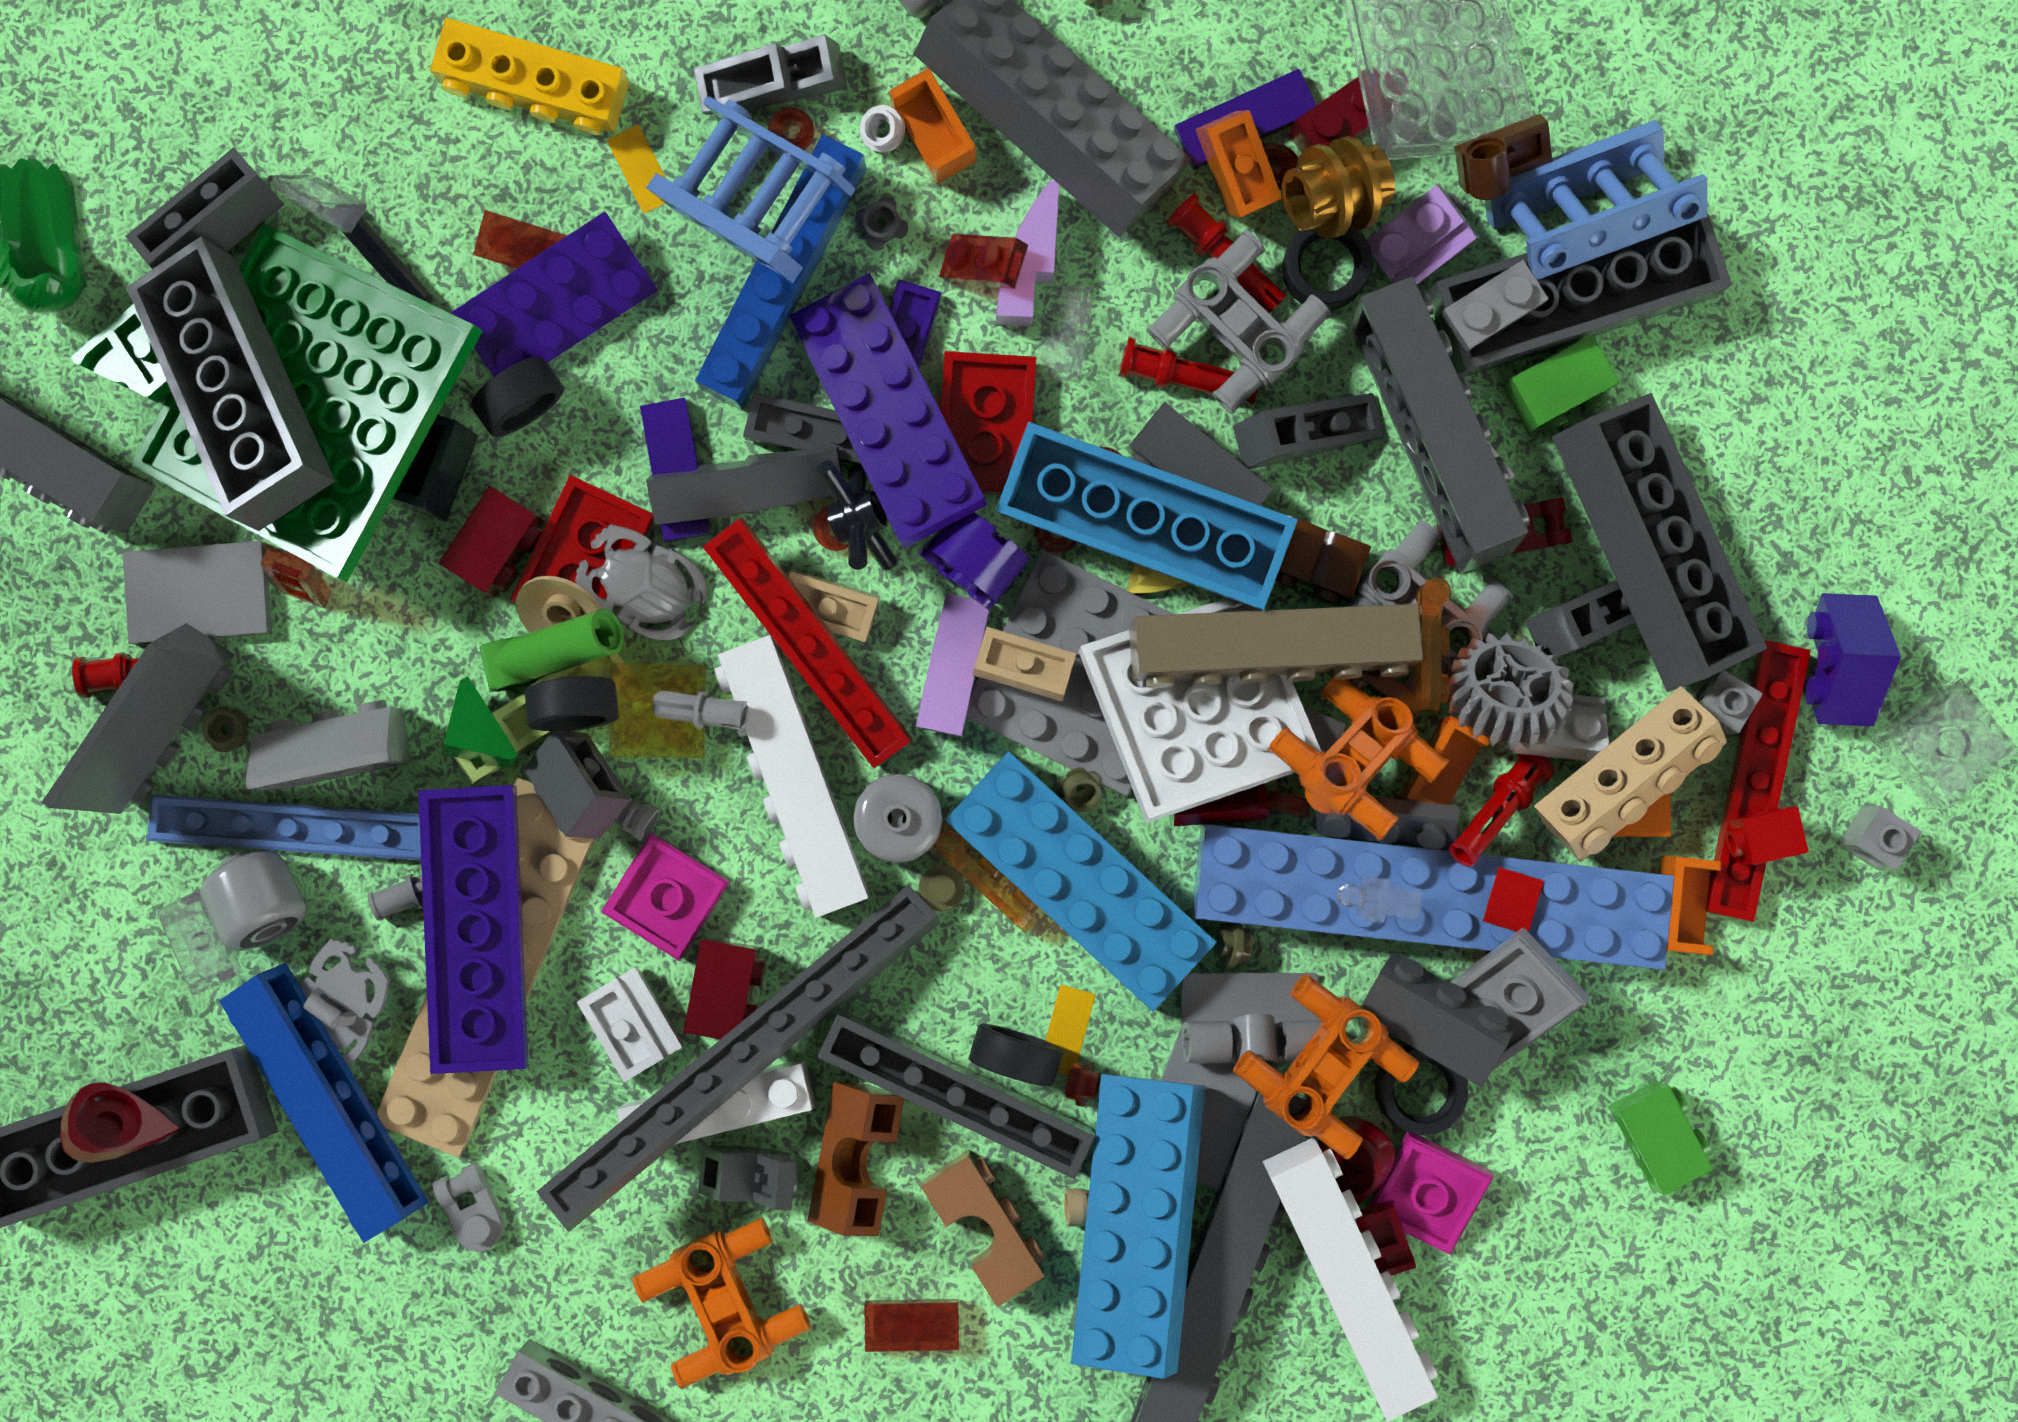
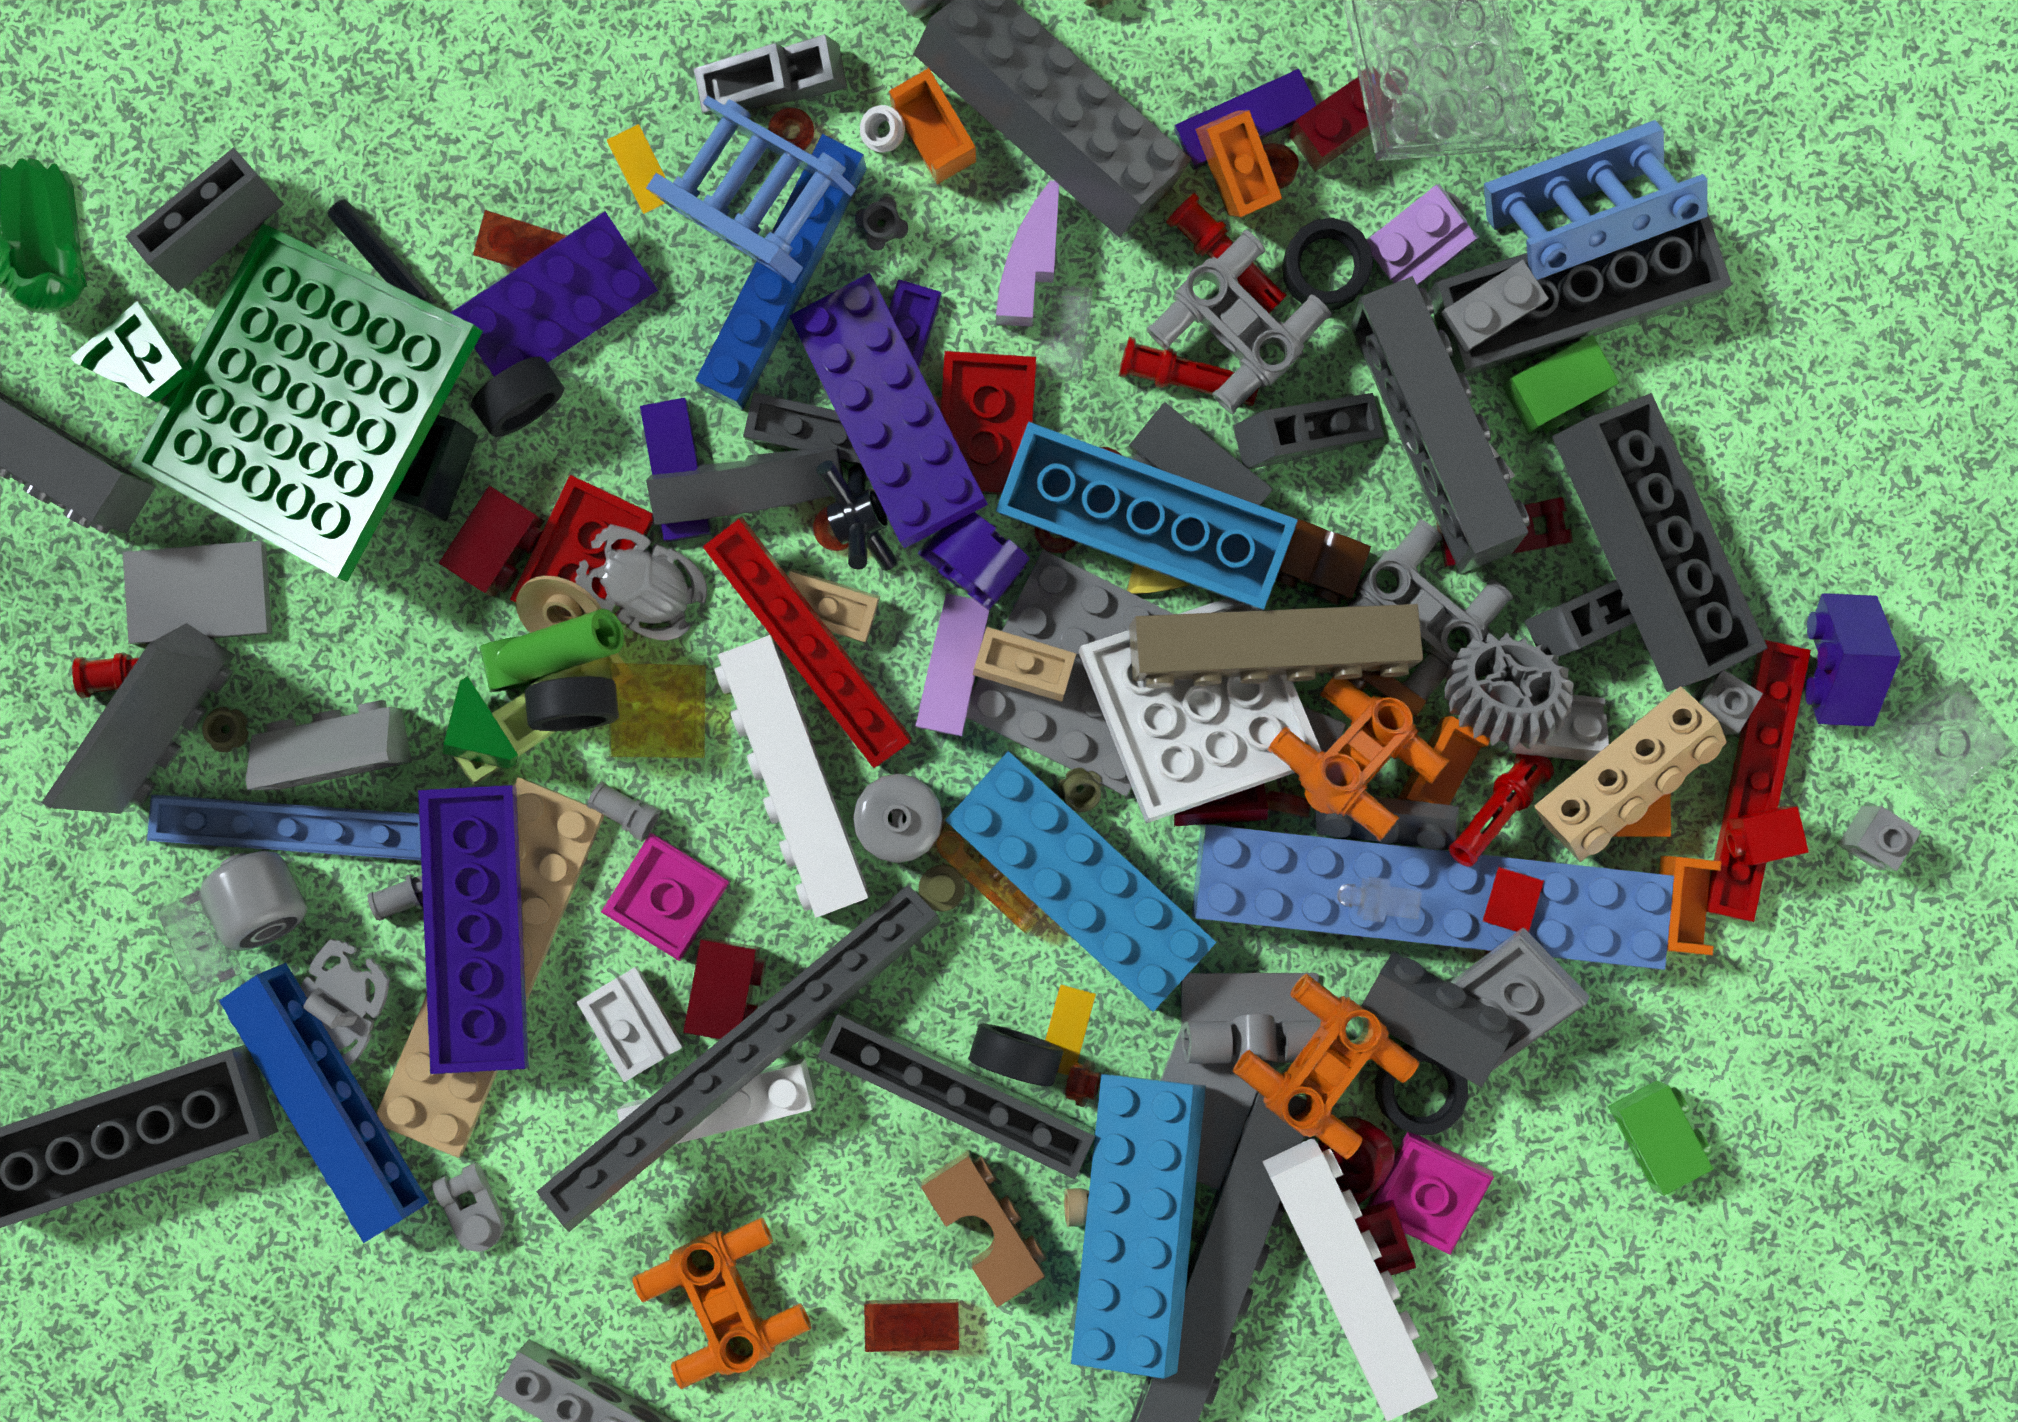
(111, 1126): dark red piece -> none
(230, 385): dark grey brick -> none
(296, 577): clear red plate -> none
(320, 199): clear slope -> none
(530, 77): yellow brick -> none
(576, 784): dark grey brick -> none
(701, 710): light grey axle -> none
(748, 1175): dark grey brick -> none
(842, 1191): dark orange arch -> none
(983, 260): clear red plate -> none
(1233, 945): olive plate -> none
(1338, 187): pearl gold piece -> none
(1430, 684): clear orange plate -> none
(1493, 158): reddish brown plate -> none

